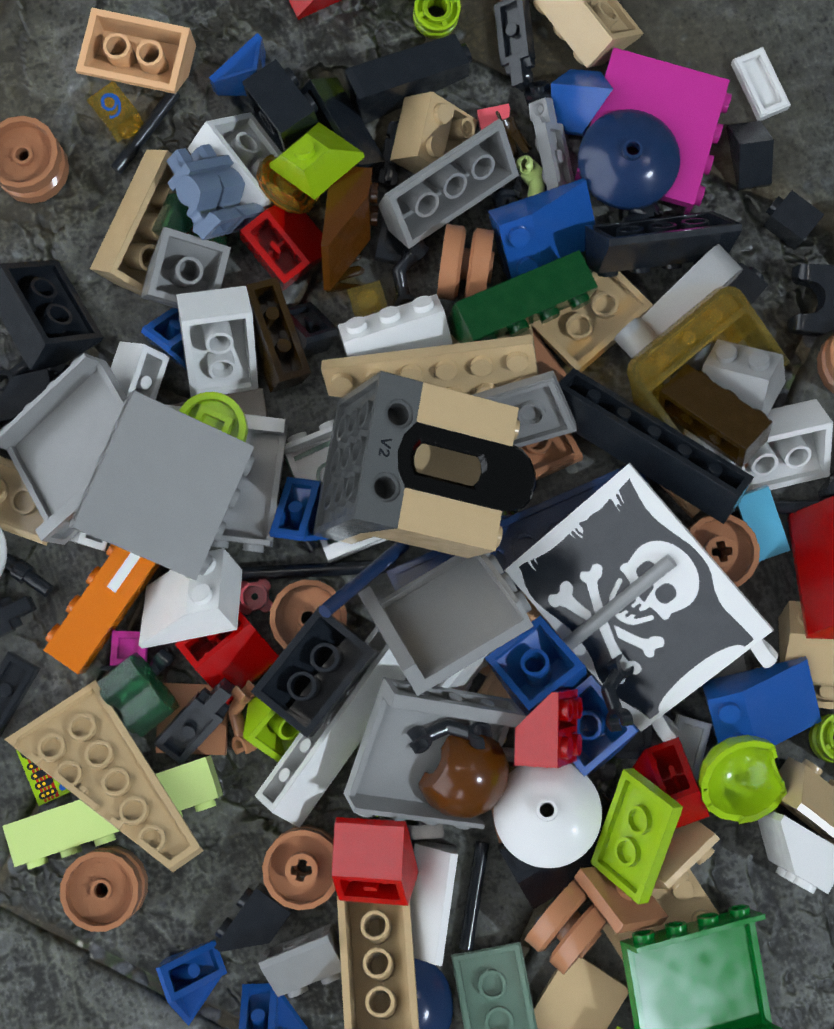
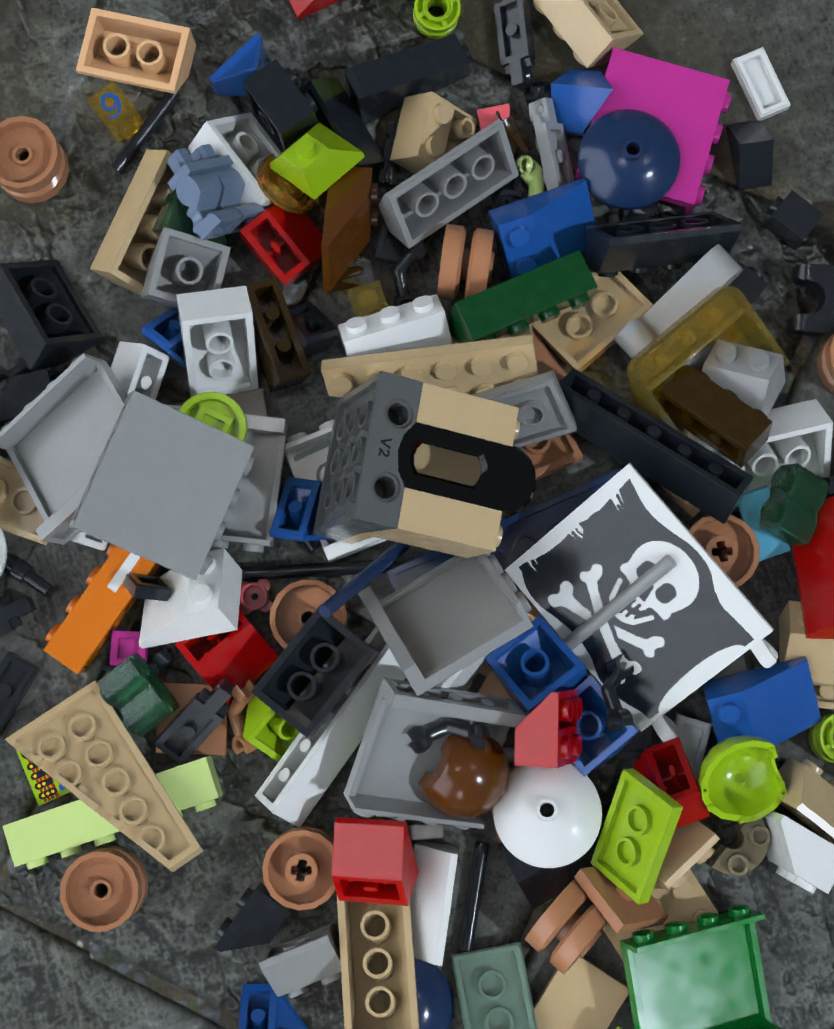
(146, 587): none -> black tile
(190, 978): blue slope -> none
(744, 851): none -> dark tan cylinder
(793, 504): none -> clear green brick

